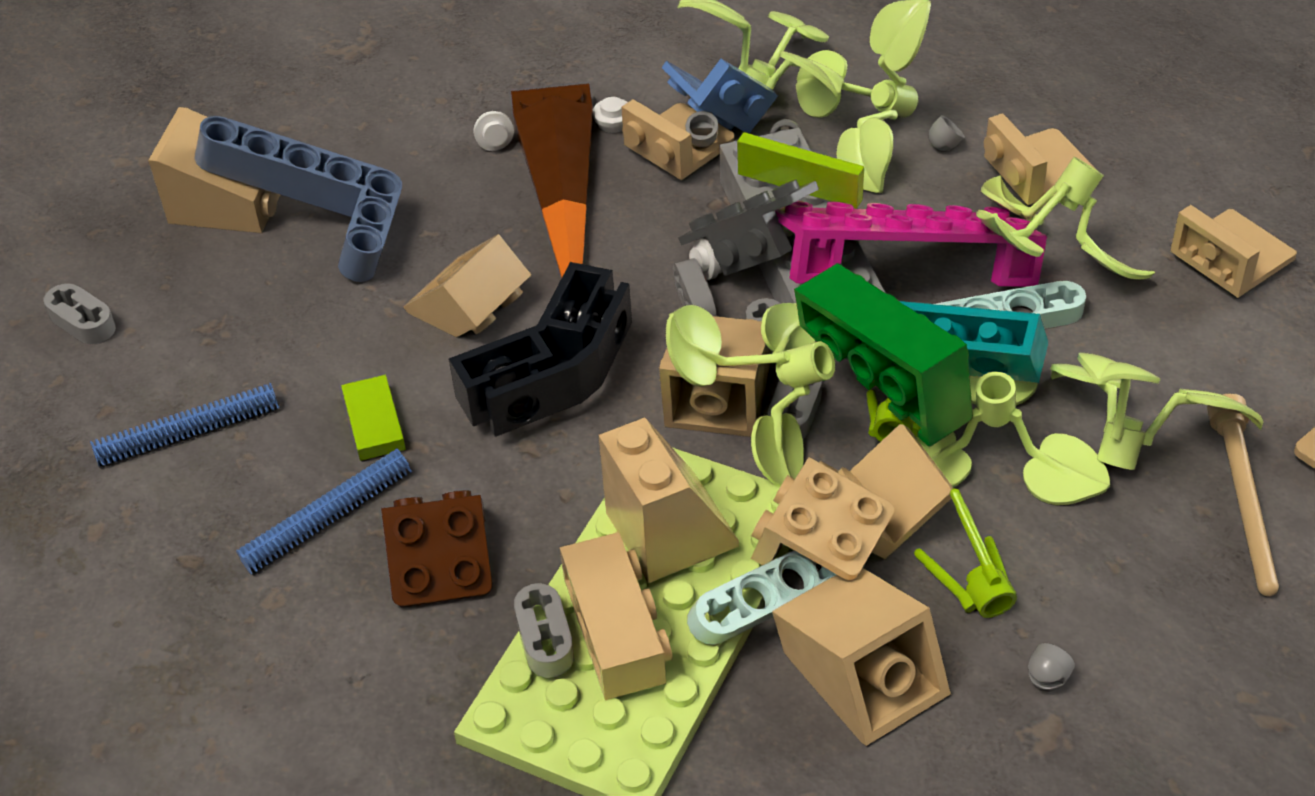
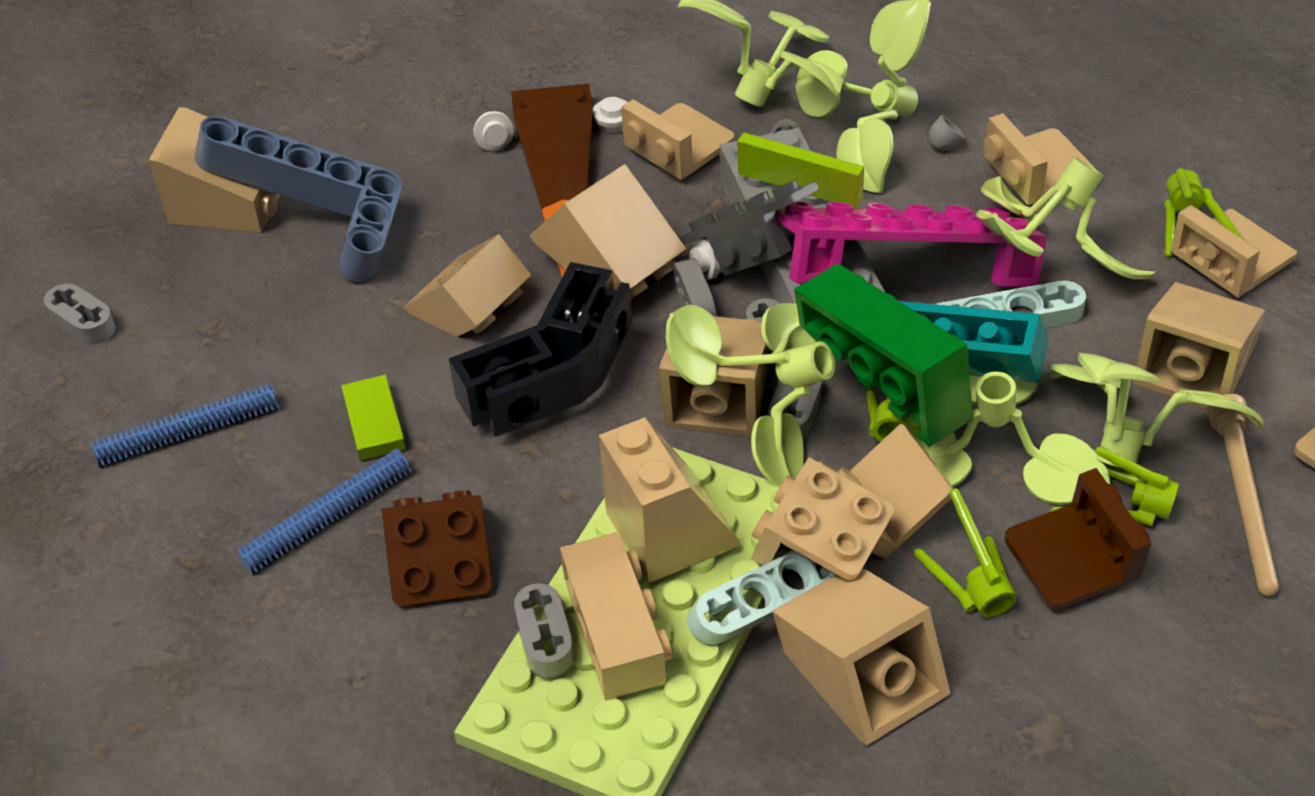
(612, 229): none -> tan slope
(703, 128): light grey hinge -> none
(726, 92): medium blue bracket -> none
(1050, 666): light grey hinge -> none
(1082, 545): none -> reddish brown bracket
(1151, 492): none -> lime plant
(1186, 190): none -> lime plant
(1198, 341): none -> tan slope

